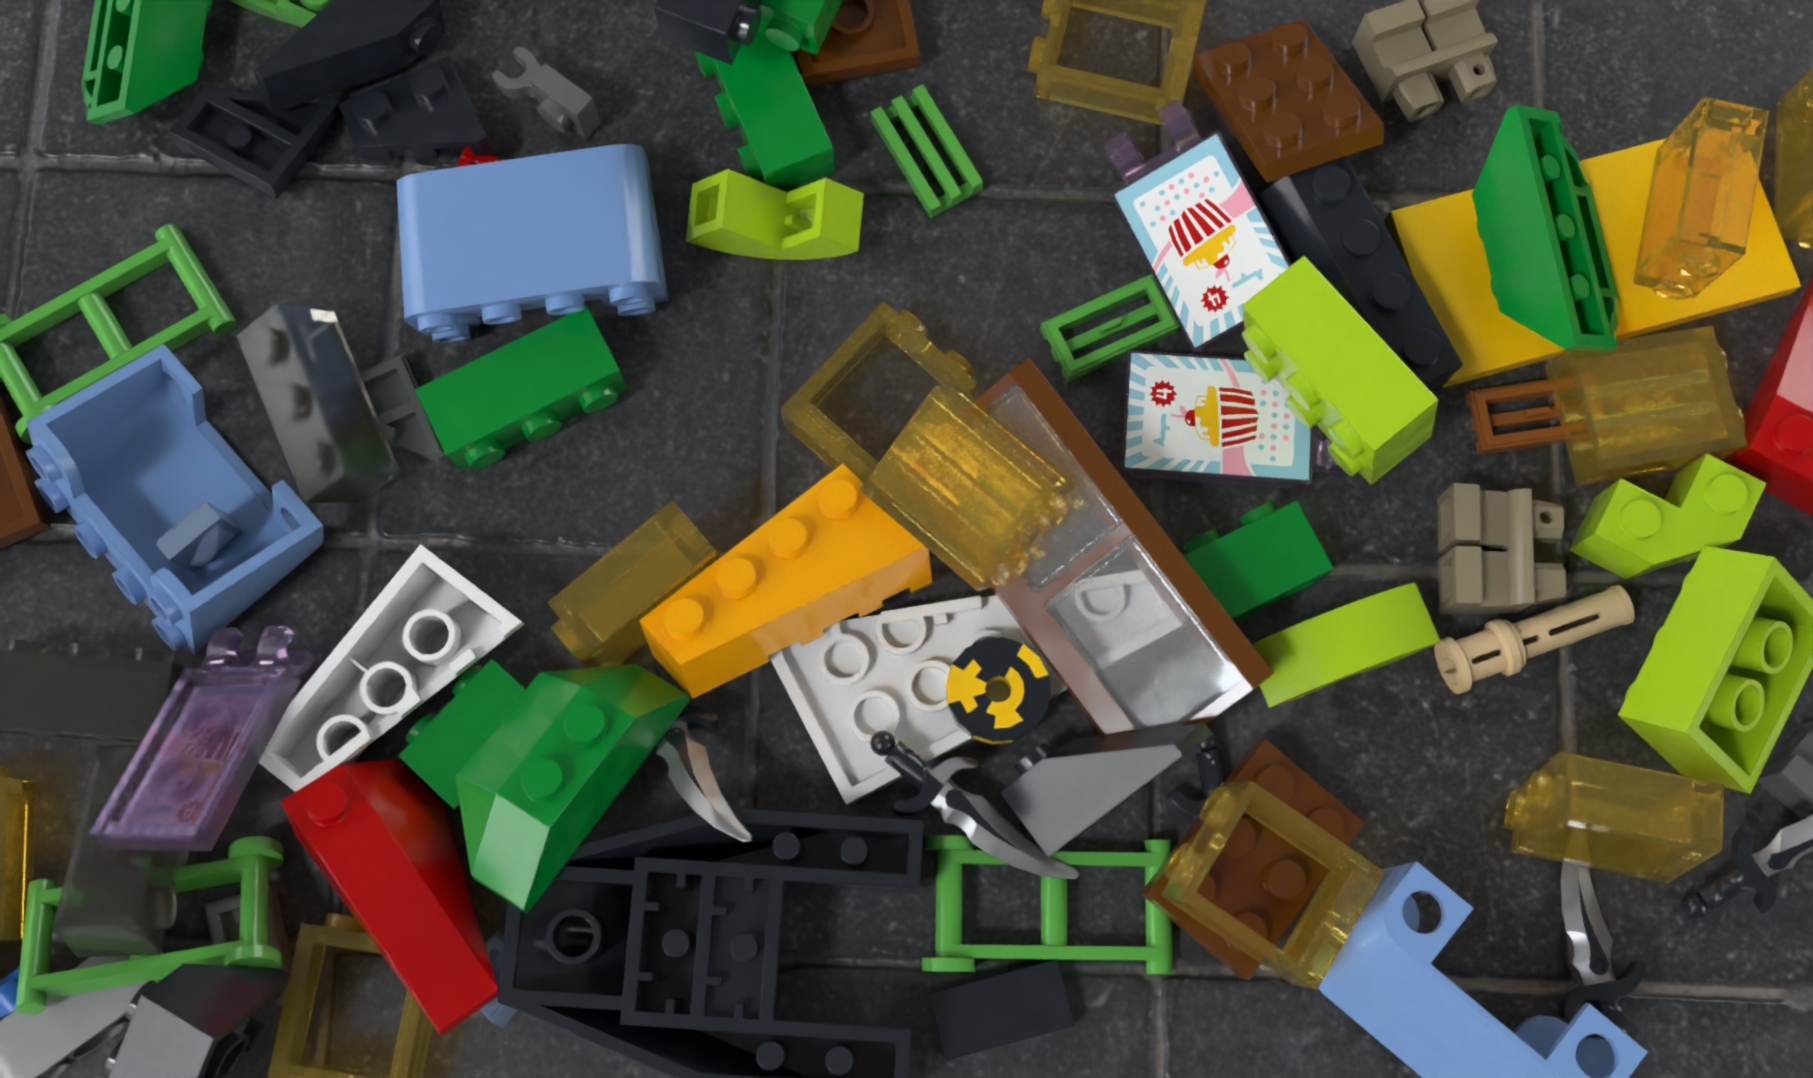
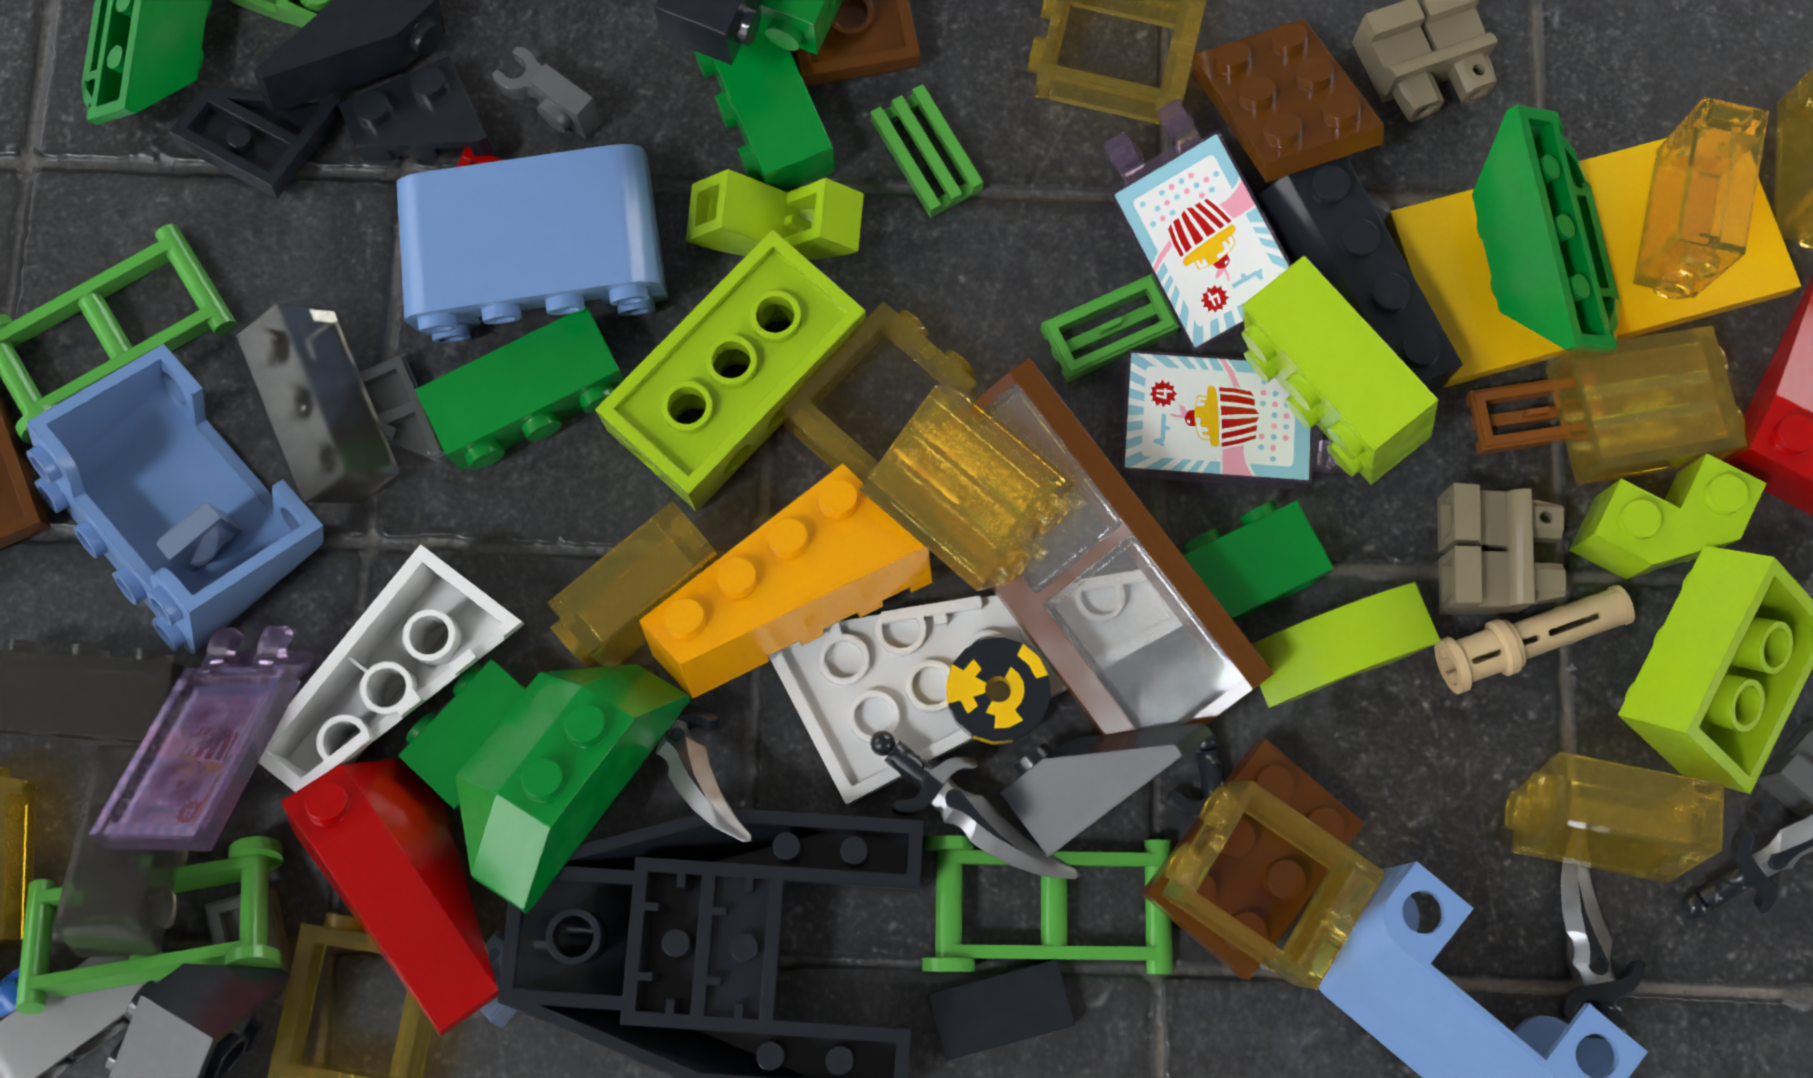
(722, 332): none -> lime brick

